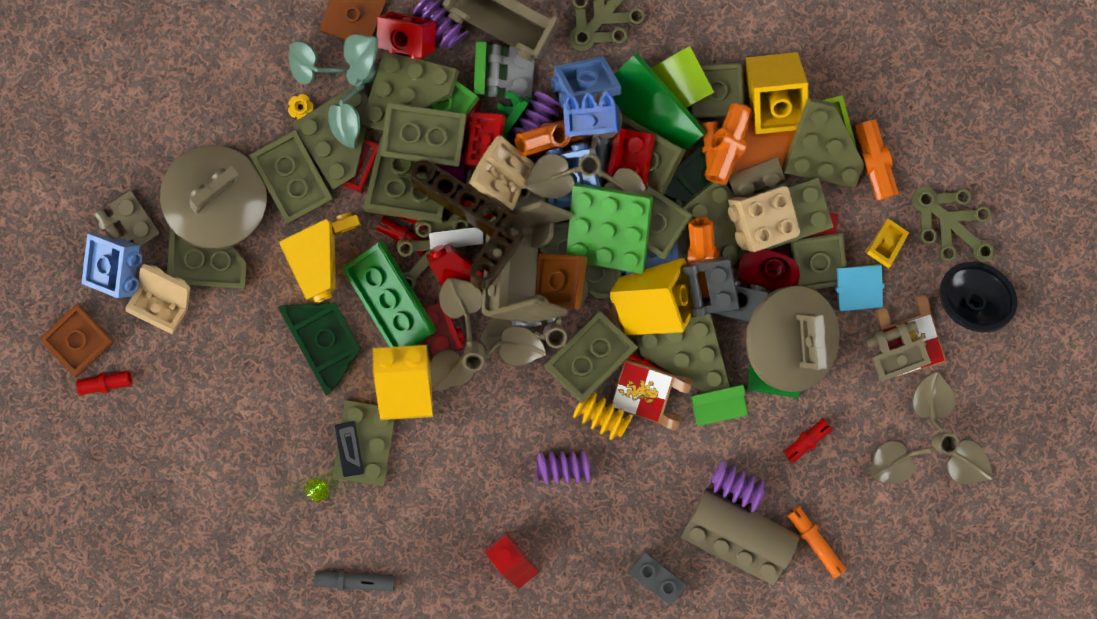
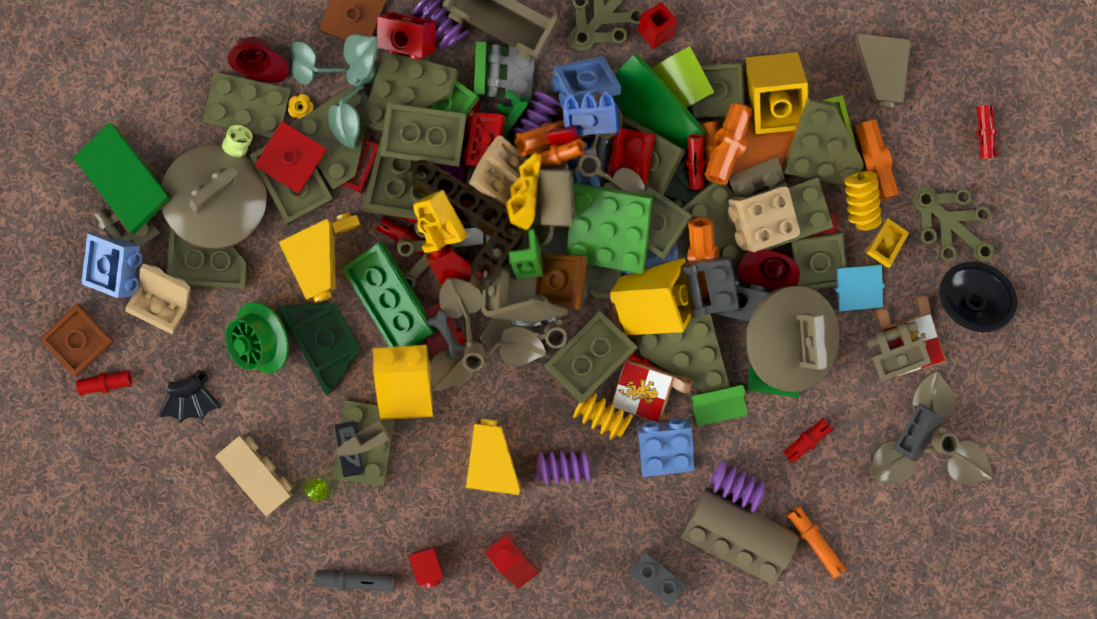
(122, 178): none -> green tile
(189, 398): none -> black arm
(237, 140): none -> yellowish green wheel
(246, 103): none -> olive plate
(255, 474): none -> tan brick
(257, 61): none -> dark red piece
(257, 339): none -> green piece
(290, 157): none -> red plate
(365, 440): none -> dark tan slope
(426, 567): none -> red brick
(438, 222): none -> yellow slope
(440, 323): none -> dark grey piece
(491, 461): none -> yellow slope
(523, 193): none -> yellow slope
(527, 262): none -> bright green panel
(557, 197): none -> dark tan slope
(560, 154): none -> orange pin
(562, 135): none -> red slope
(657, 25): none -> red brick
(665, 447): none -> medium blue plate
(696, 149): none -> red pin
(863, 200): none -> yellow piece
(884, 67): none -> dark tan slope
(918, 432): none -> dark grey plate
(986, 131): none -> red pin

